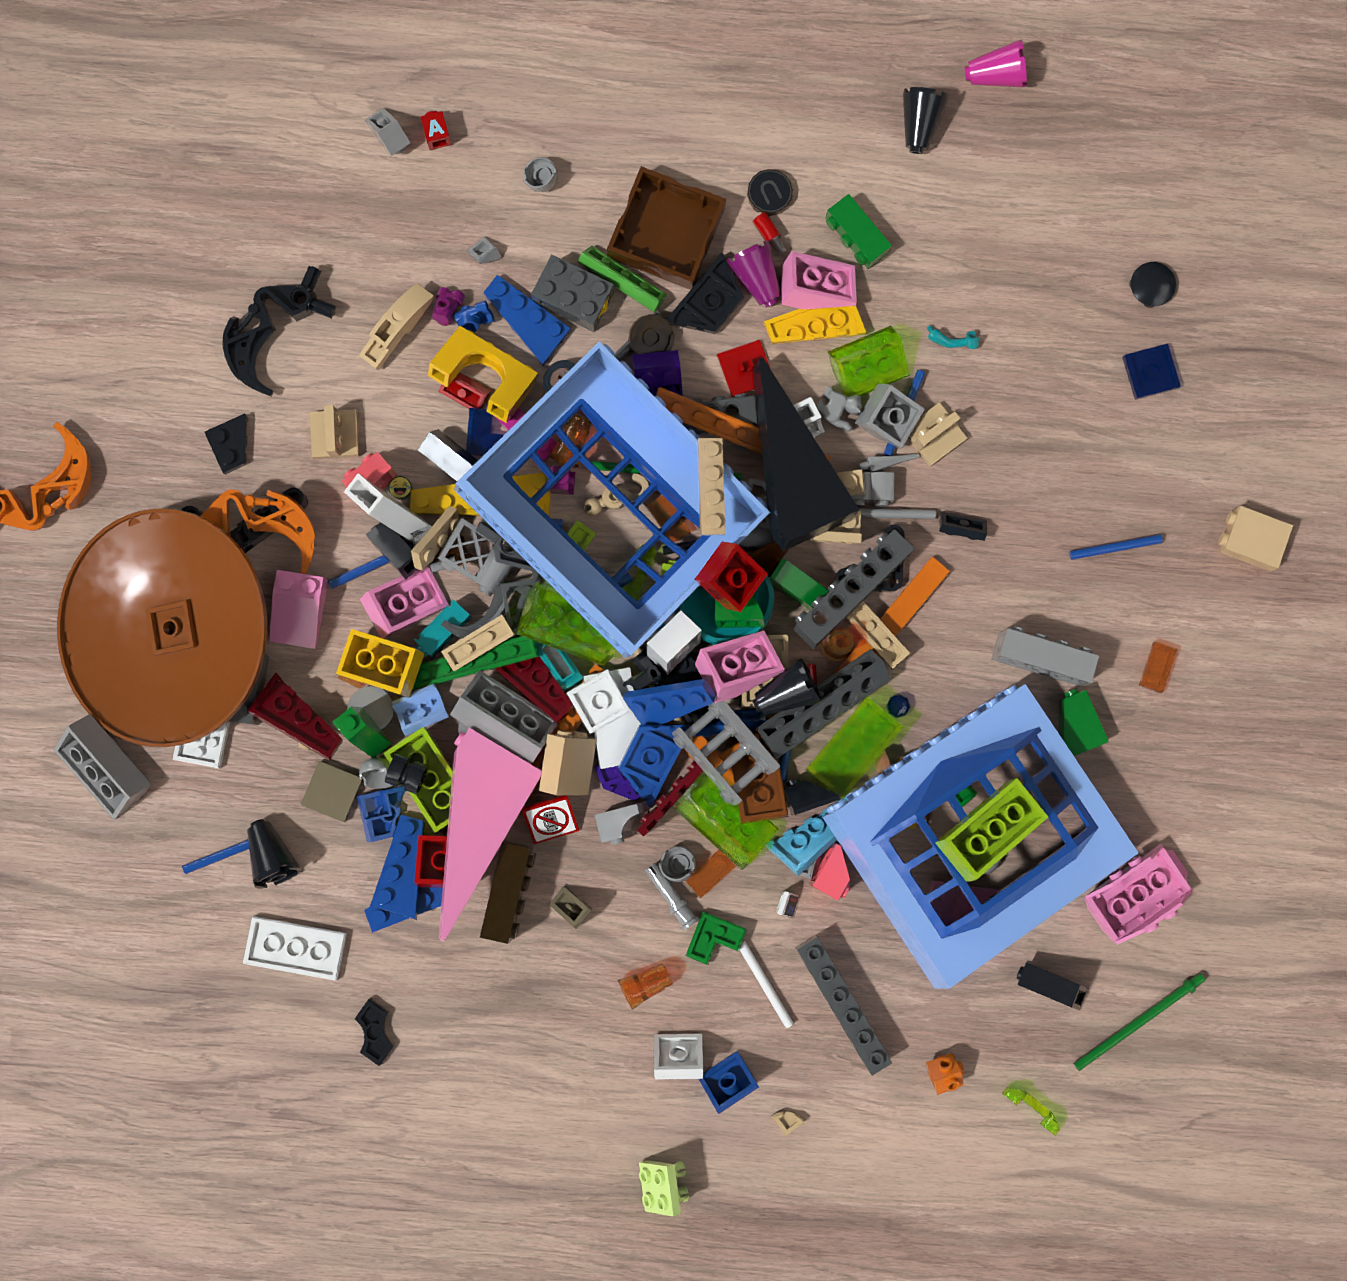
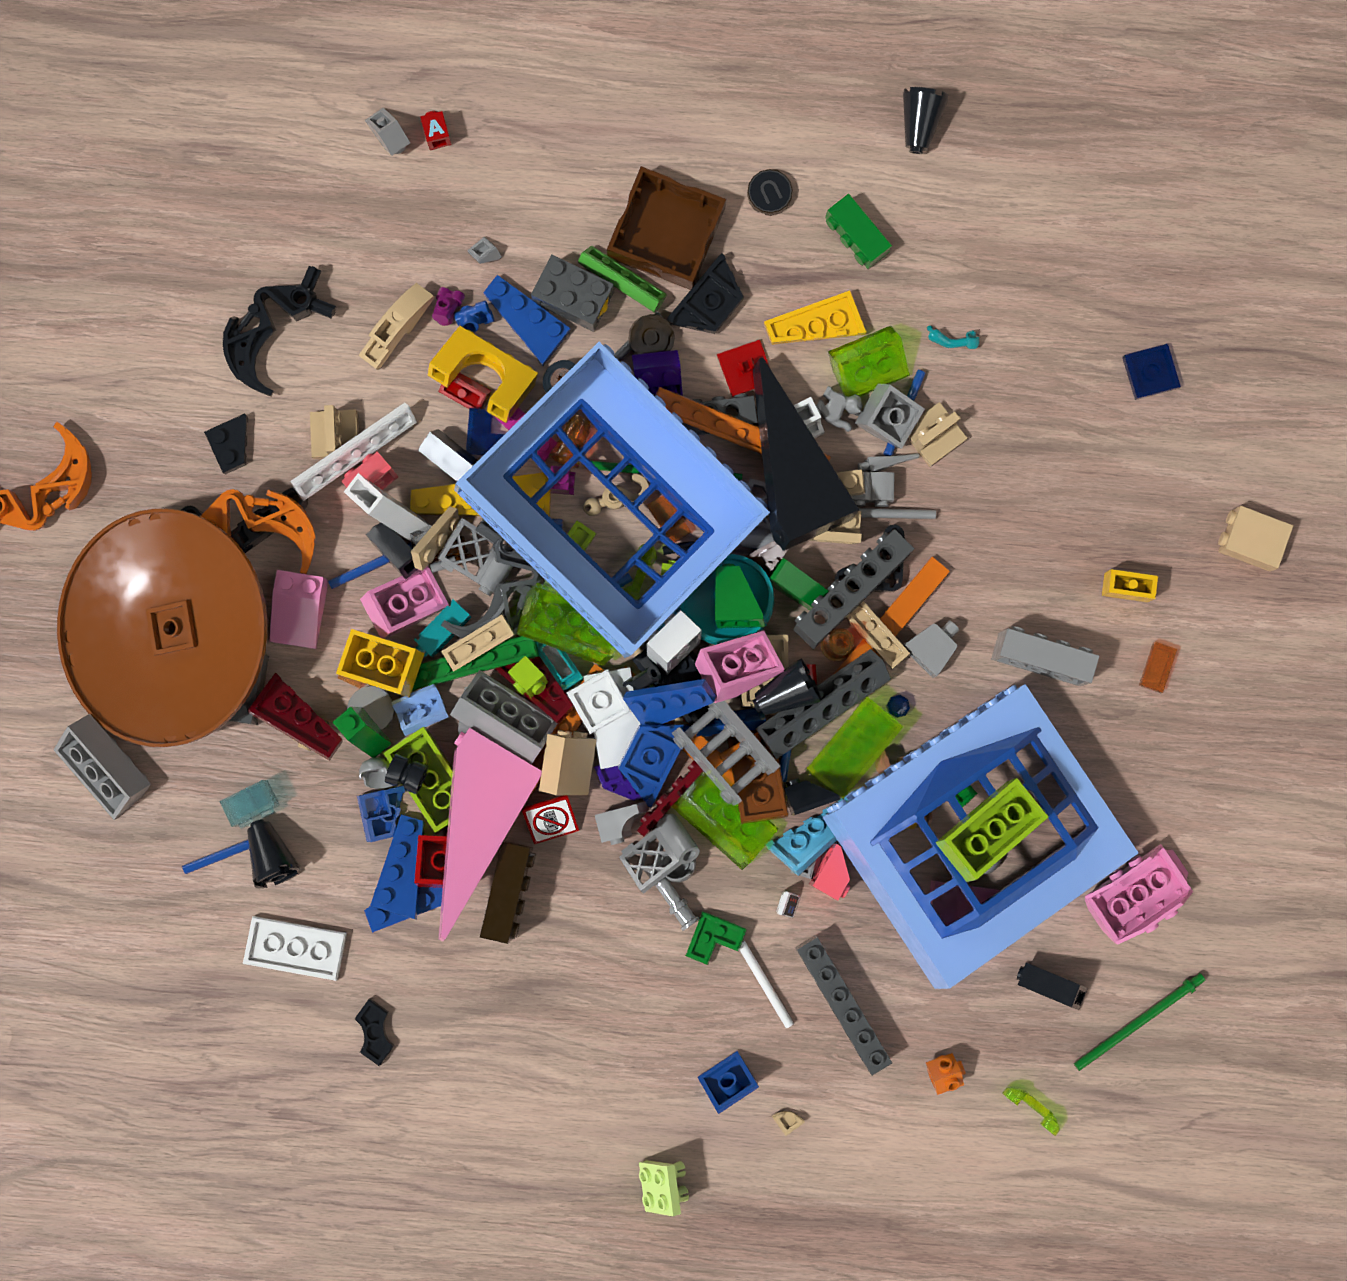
(204, 752): white tile -> none
(250, 803): none -> clear light blue brick
(332, 791): dark tan tile -> none
(353, 451): none -> white tile
(400, 488): tile -> none
(527, 678): none -> lime brick
(540, 174): light grey hair -> none
(570, 907): dark tan slope -> none
(644, 985): clear orange plant -> none
(677, 846): none -> light grey piece
(678, 1056): white bracket -> none
(710, 873): clear orange tile -> none
(711, 486): tan plate -> none
(731, 576): red brick -> none
(757, 273): magenta cone -> none
(769, 231): red piece -> none
(817, 282): bright pink slope -> none
(933, 647): none -> light grey torso
(963, 526): black plate -> none
(999, 67): dark pink cone -> none
(1079, 723): green slope -> none
(1115, 547): blue bar -> none
(1129, 585): none -> yellow brick
(1153, 284): black dish -> none

